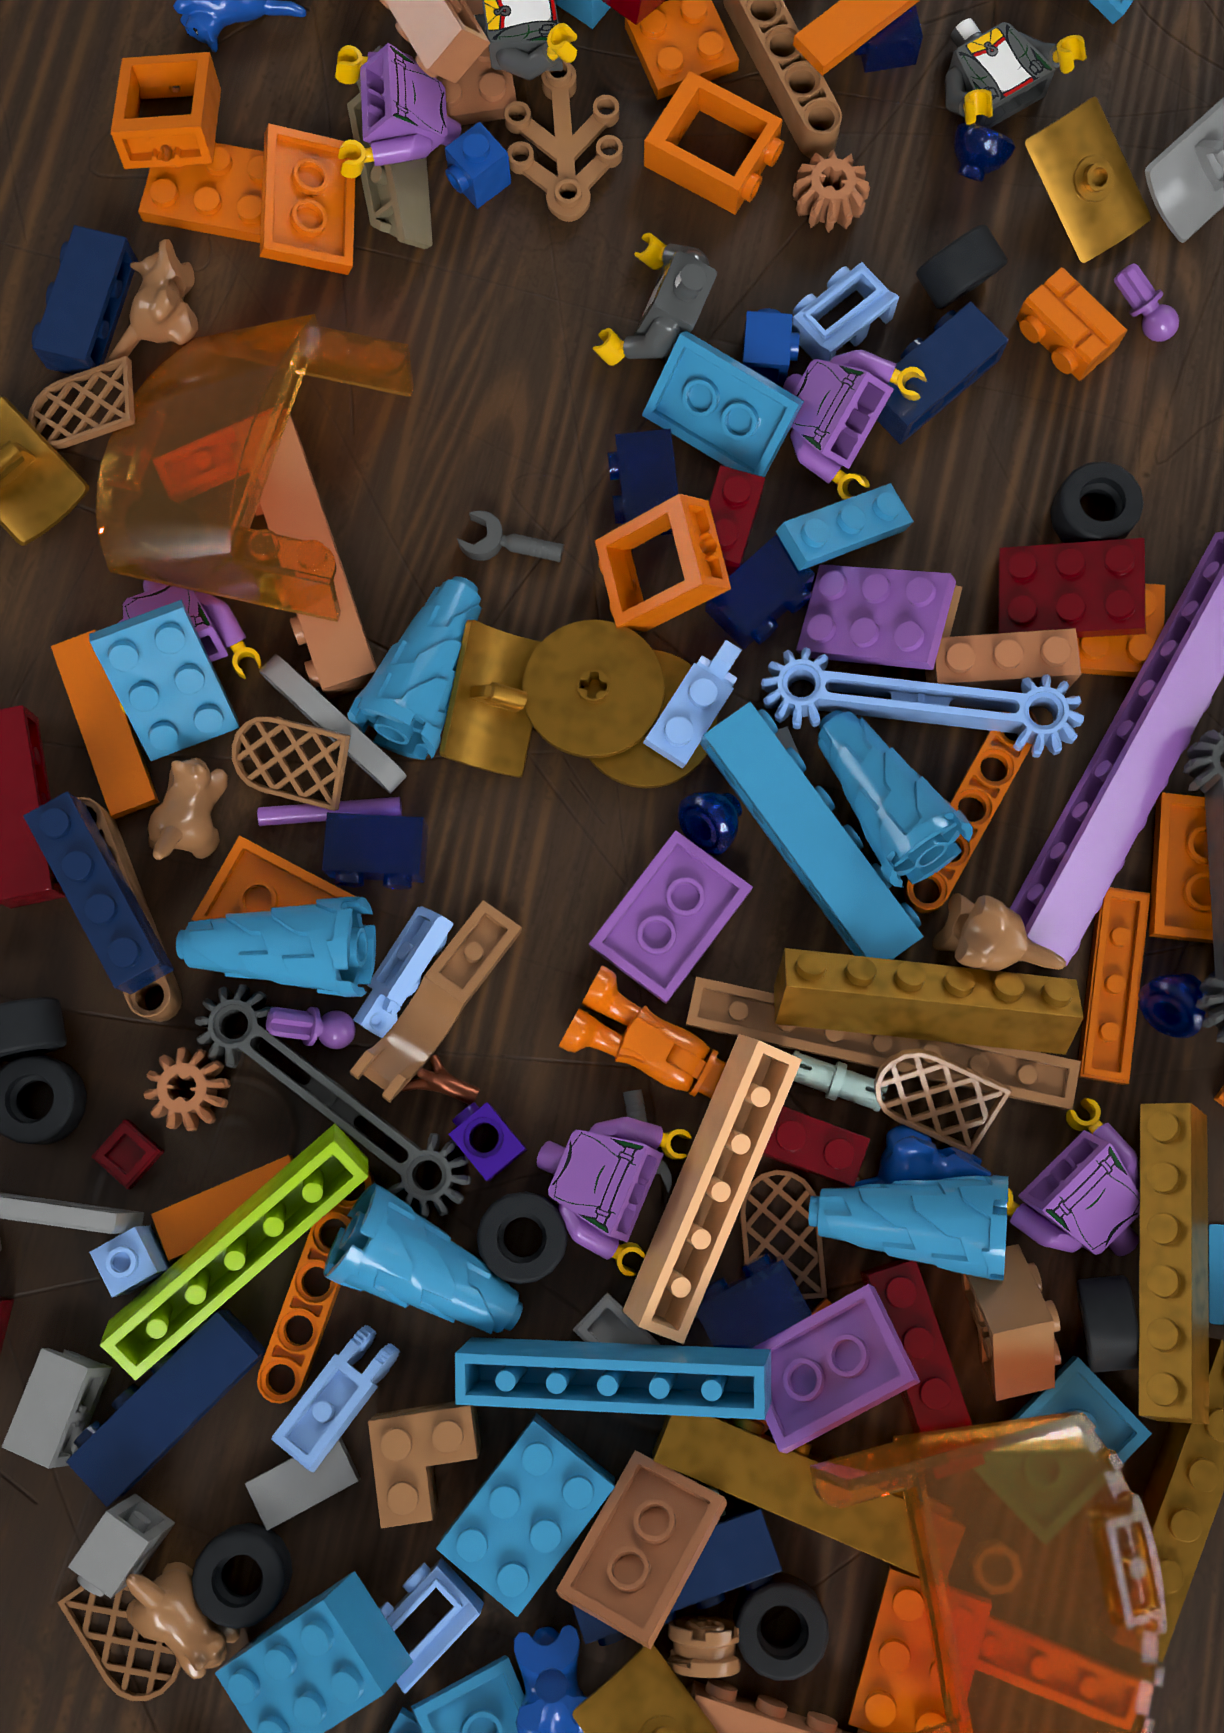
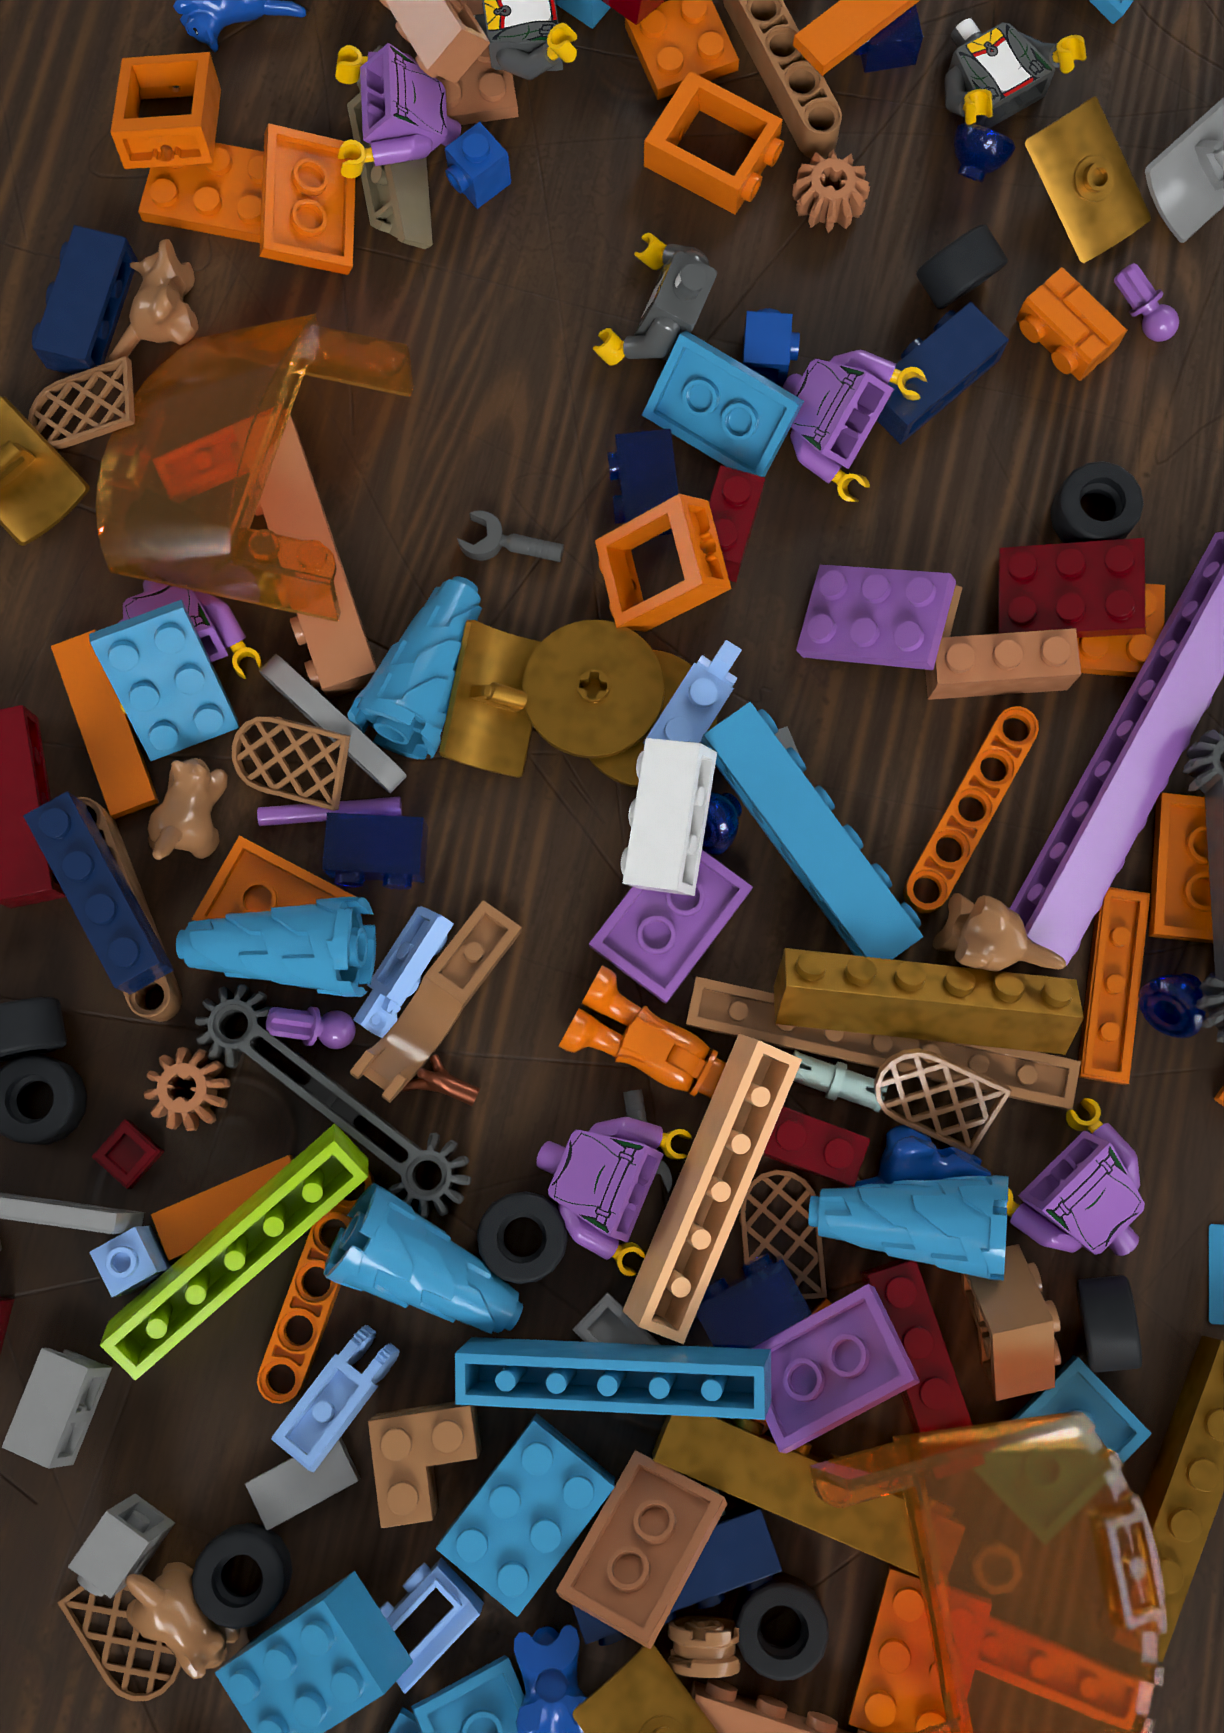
(165, 1407): dark blue brick -> none
(508, 1146): dark purple brick -> none
(564, 146): medium nougat plant -> none
(668, 816): none -> white brick
(761, 594): clear blue brick -> none
(844, 526): dark azure plate -> none
(852, 326): light blue window -> none
(897, 808): dark azure cone -> none
(923, 702): light blue arm -> none
(1173, 1264): pearl gold brick -> none

